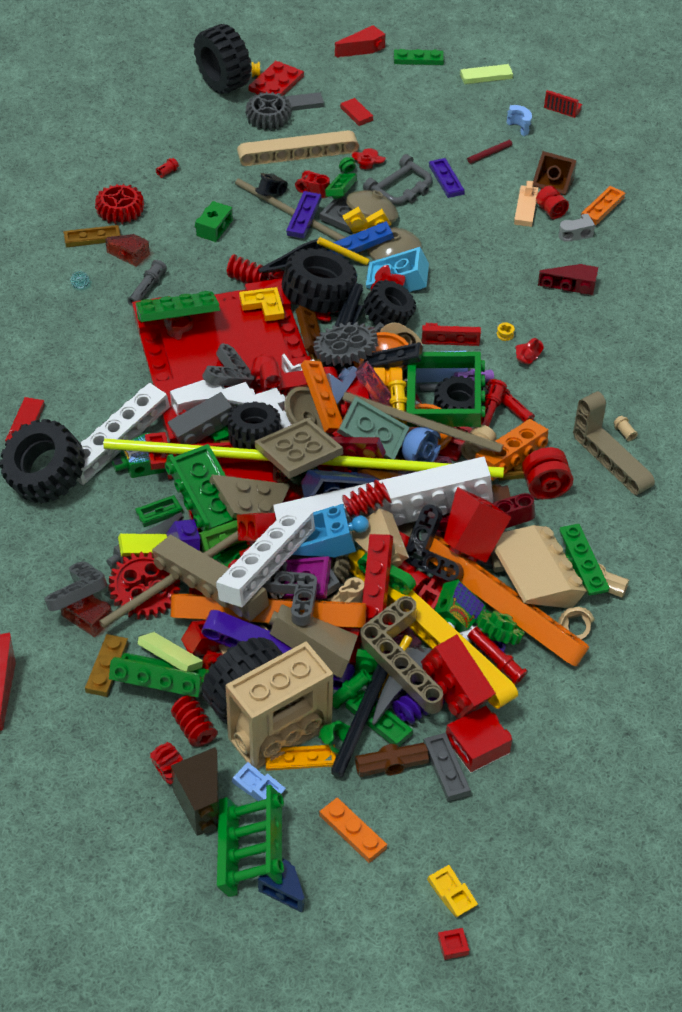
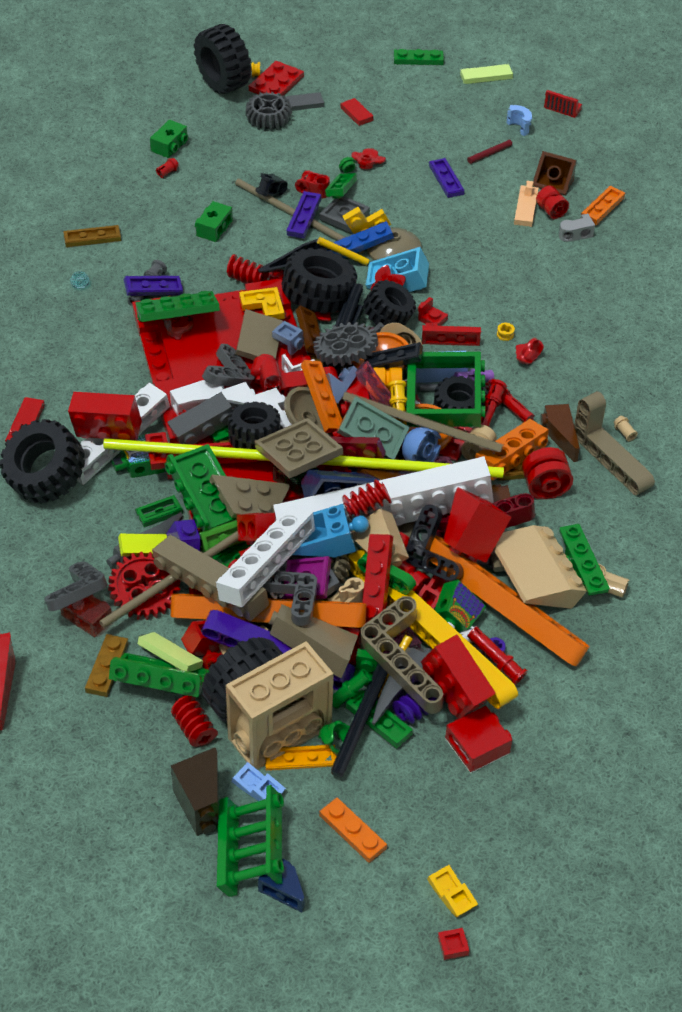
(105, 416): none -> red brick
(119, 203): red gear -> none
(128, 248): clear red slope -> none
(153, 285): none -> dark purple tile
(163, 758): red gear -> none
(168, 138): none -> green brick
(256, 335): none -> dark tan tile
(290, 336): none -> sand blue bracket
(297, 148): tan beam -> none
(363, 42): red slope -> none
(371, 202): dark tan dish -> none
(391, 759): reddish brown piece -> none
(407, 164): dark grey bar -> none
(430, 314): none -> red bracket
(447, 767): dark grey plate -> none
(500, 627): green gear -> none
(561, 429): none -> reddish brown slope
(572, 278): dark red slope -> none
(576, 612): tan piece -> none

